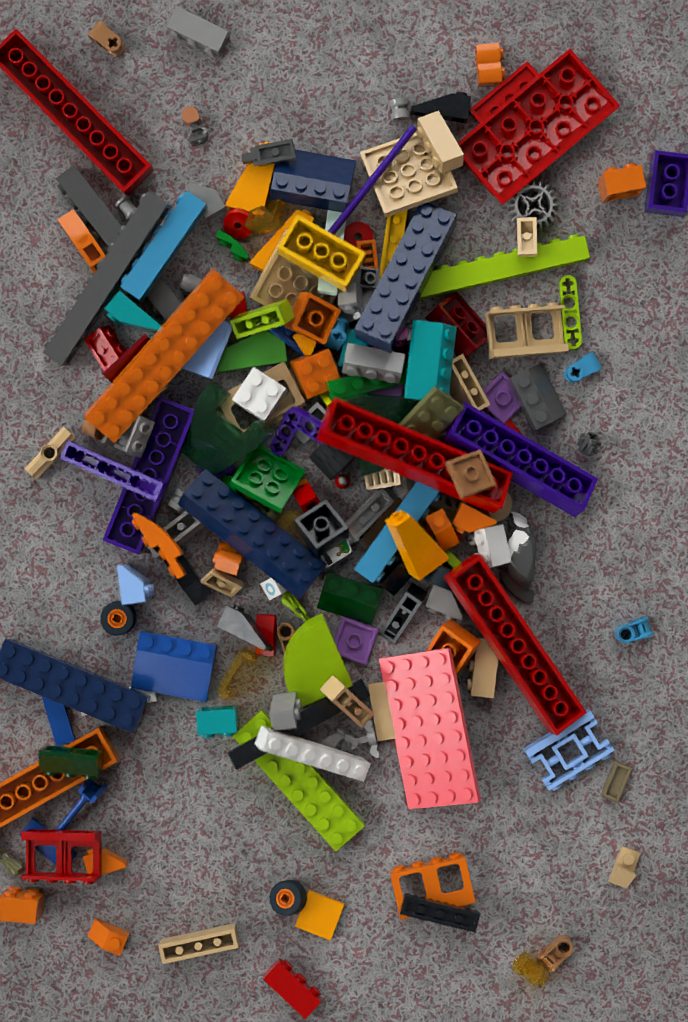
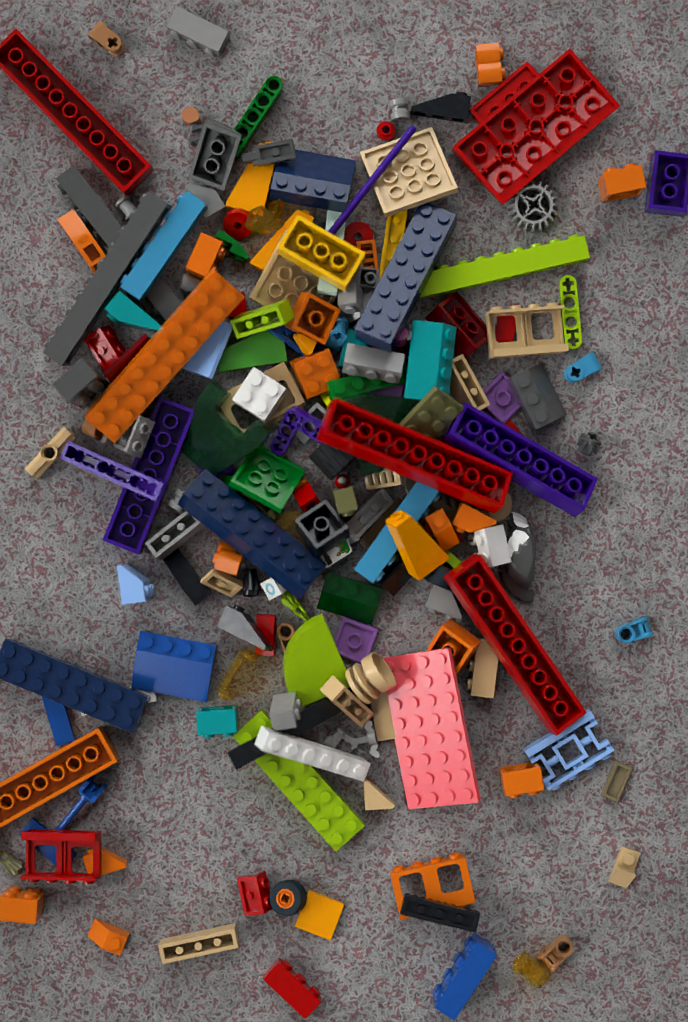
(70, 761): dark green slope -> none
(81, 383): none -> dark grey brick
(118, 618): black wheel -> none
(156, 536): orange slope -> none
(205, 256): none -> orange brick
(215, 154): none -> dark grey slope
(250, 583): none -> black cone
(254, 893): none -> red bracket
(260, 111): none -> green beam
(345, 501): none -> olive brick
(370, 677): none -> tan wheel
(375, 798): none -> tan slope
(385, 136): none -> red plate
(403, 613): black slope -> none
(439, 142): tan brick -> none
(463, 976): none -> blue brick
(470, 474): medium nougat tile -> none
(505, 328): none -> red tile
(521, 779): none -> orange brick
(527, 237): tan slope -> none

